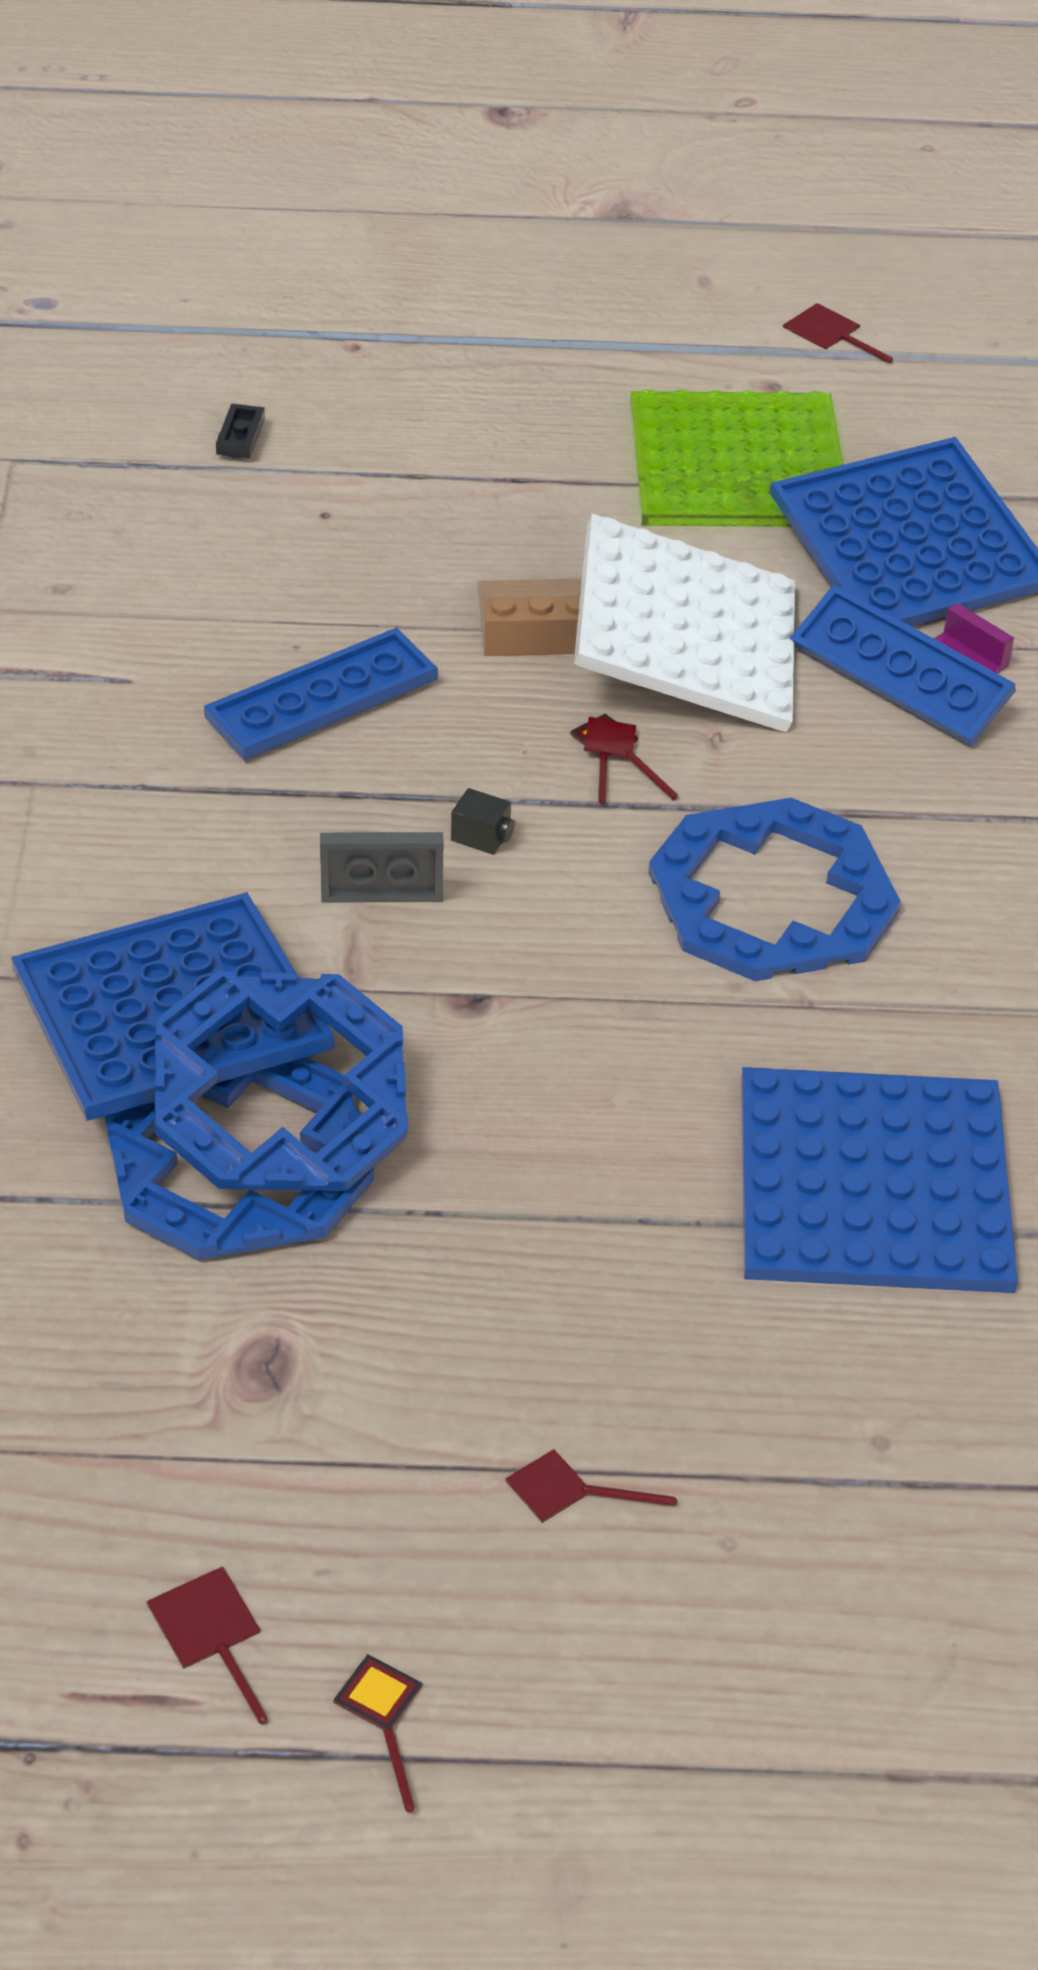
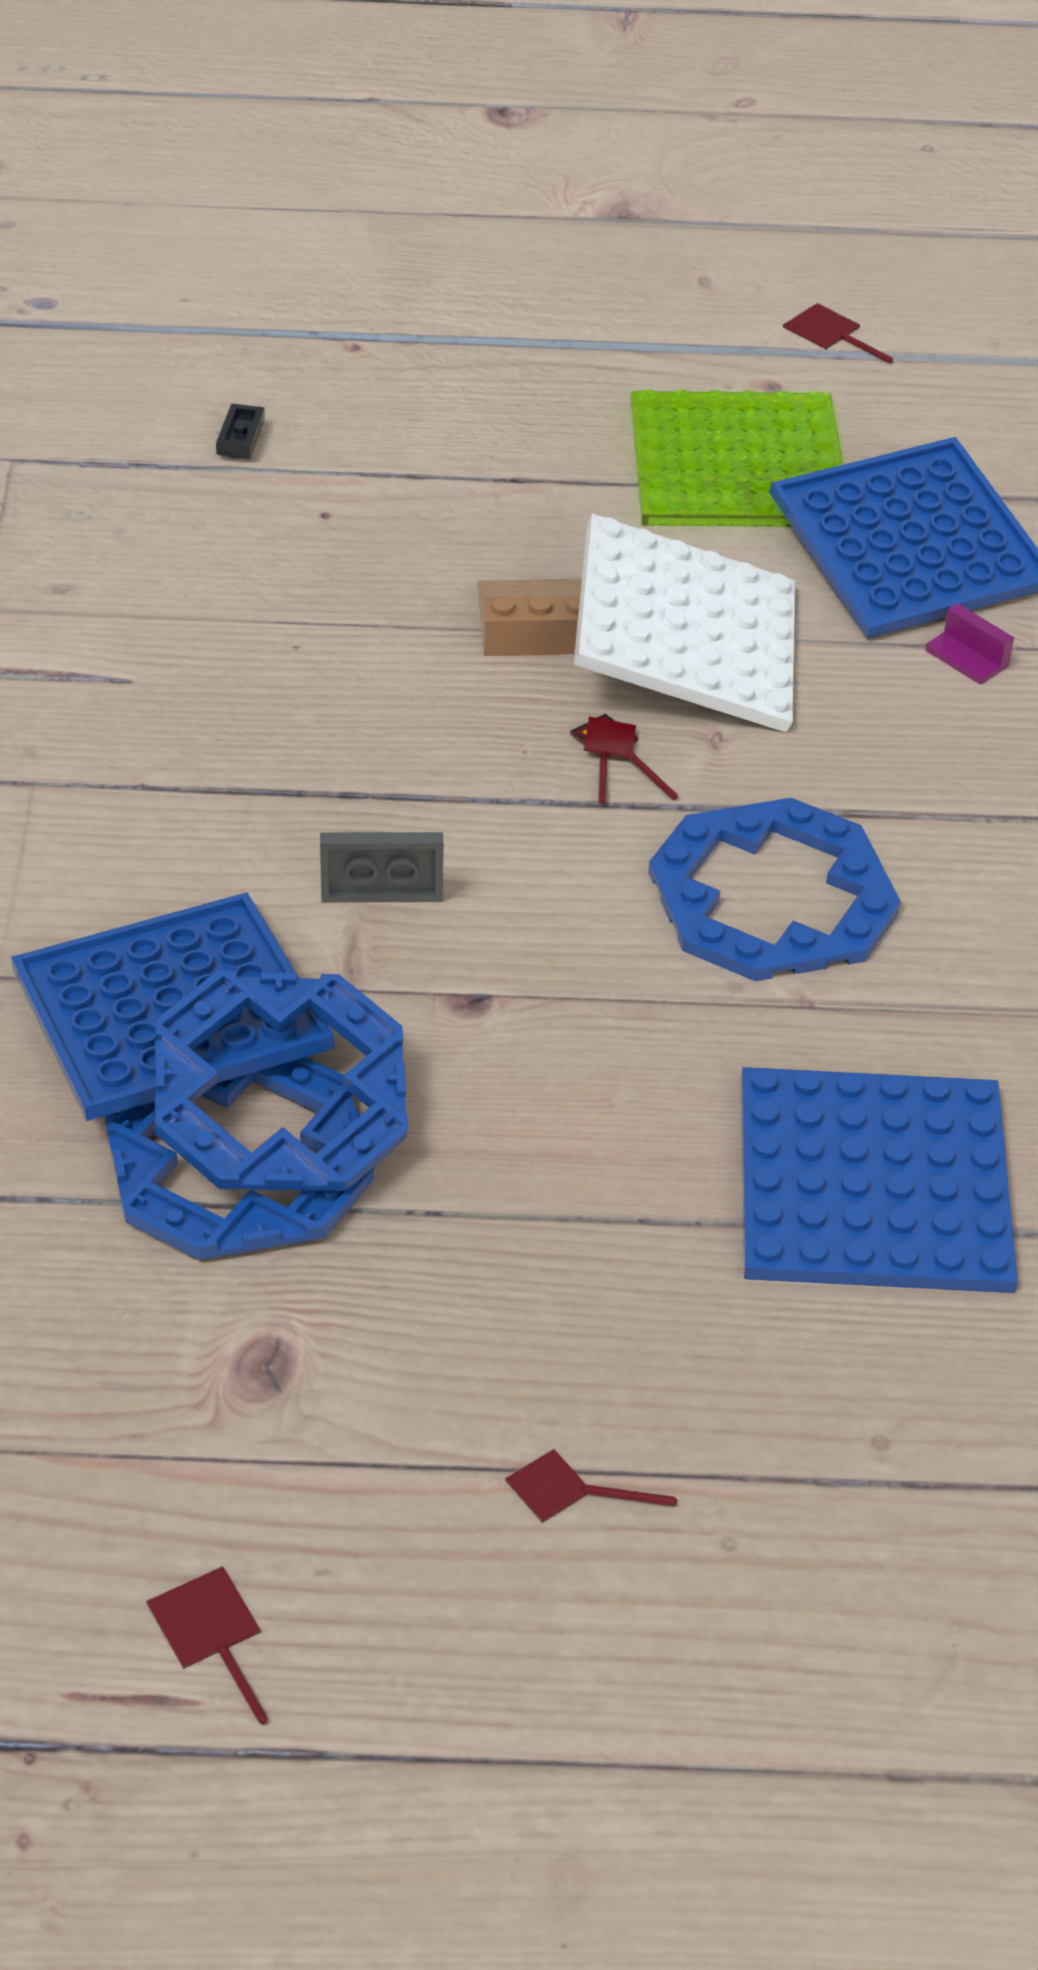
(320, 693): blue plate -> none
(380, 1697): piece -> none
(481, 821): pearl dark grey brick -> none
(903, 665): blue plate -> none

